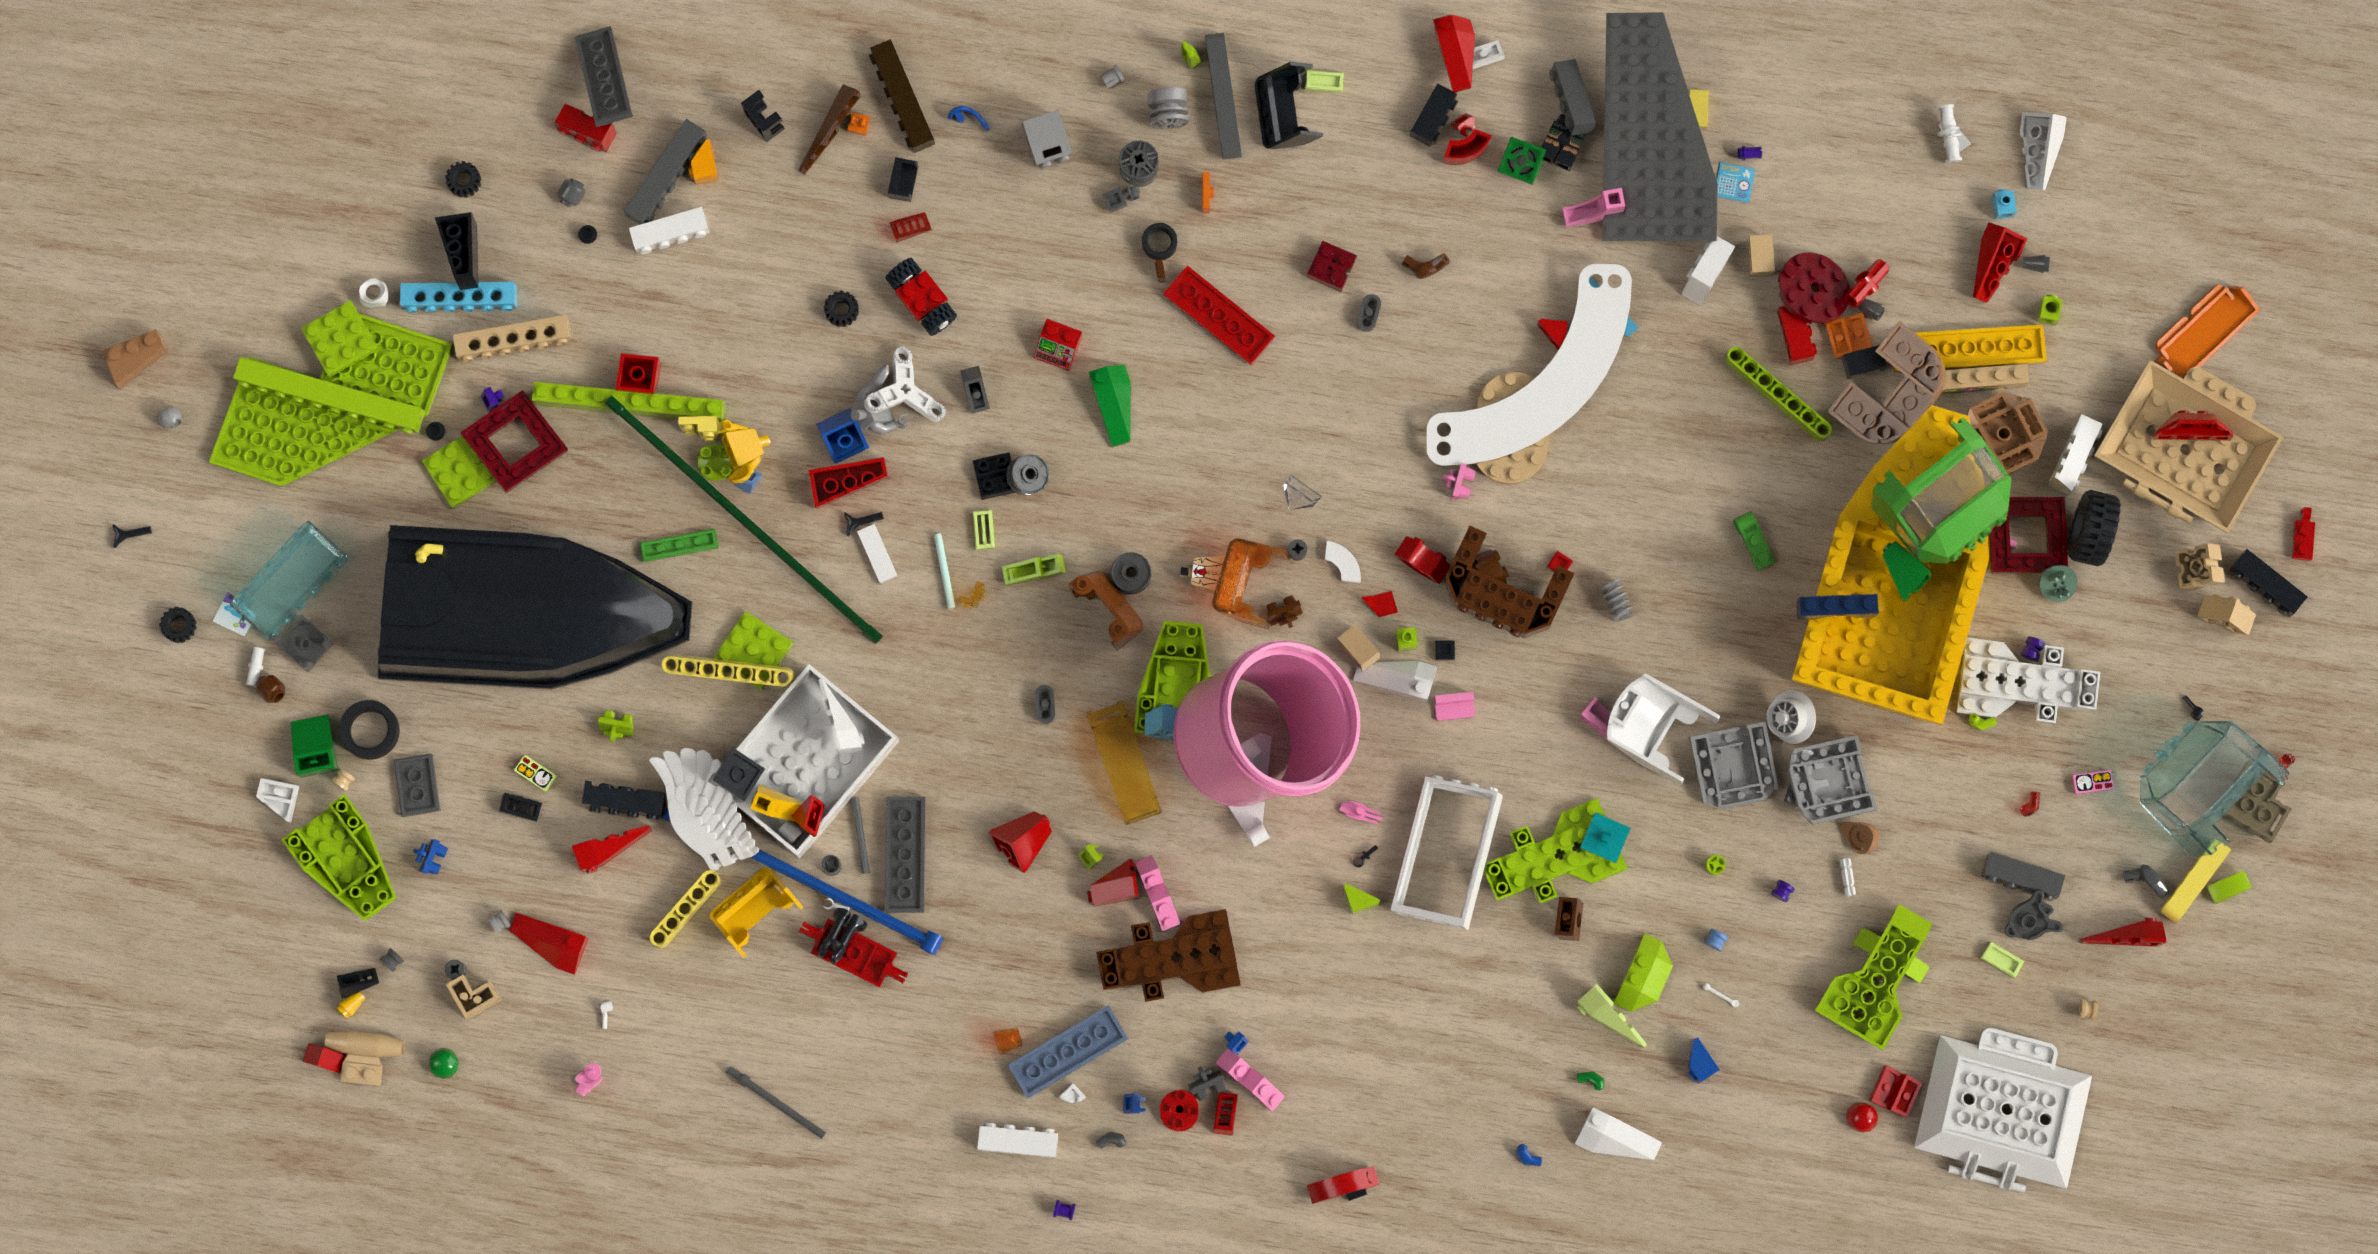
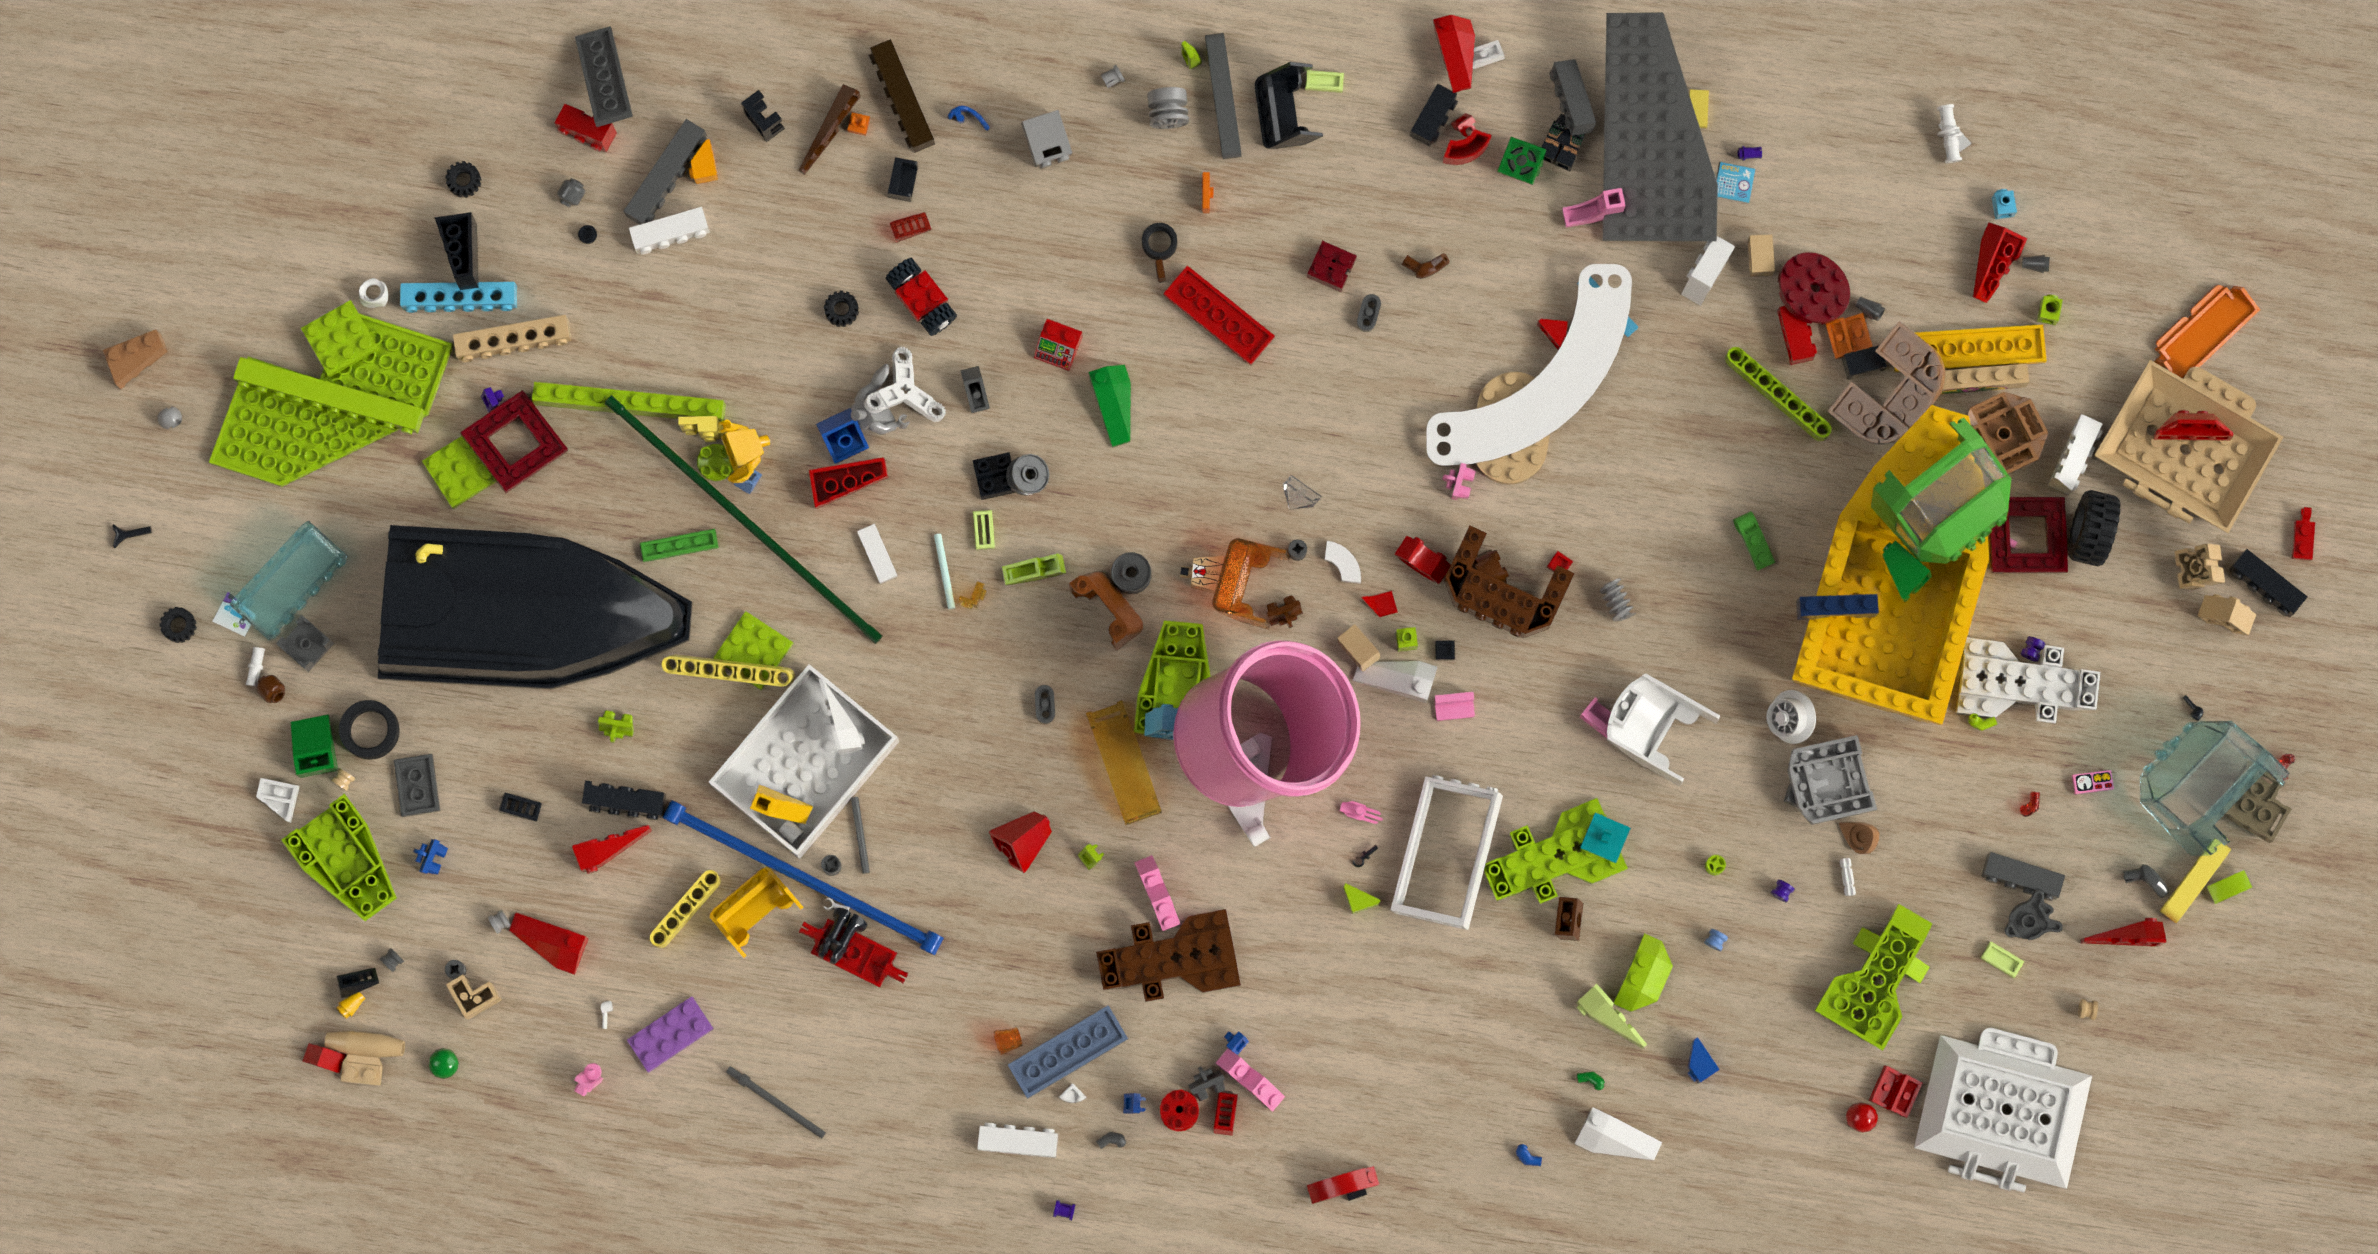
(435, 431): black plate -> none
(535, 773): tile -> none
(638, 373): red slope -> none
(670, 1034): none -> medium lavender plate
(703, 812): white animal -> none
(737, 774): black panel -> none
(810, 814): red slope -> none
(855, 522): black piece -> none
(905, 855): dark grey plate -> none
(1115, 886): red slope -> none
(1116, 200): dark grey plate -> none
(1143, 172): dark grey wheel -> none
(1734, 765): light grey wedge -> none
(1735, 1003): white hinge -> none
(1866, 283): red piece -> none
(2042, 141): white wedge -> none
(2060, 591): sand green plate -> none

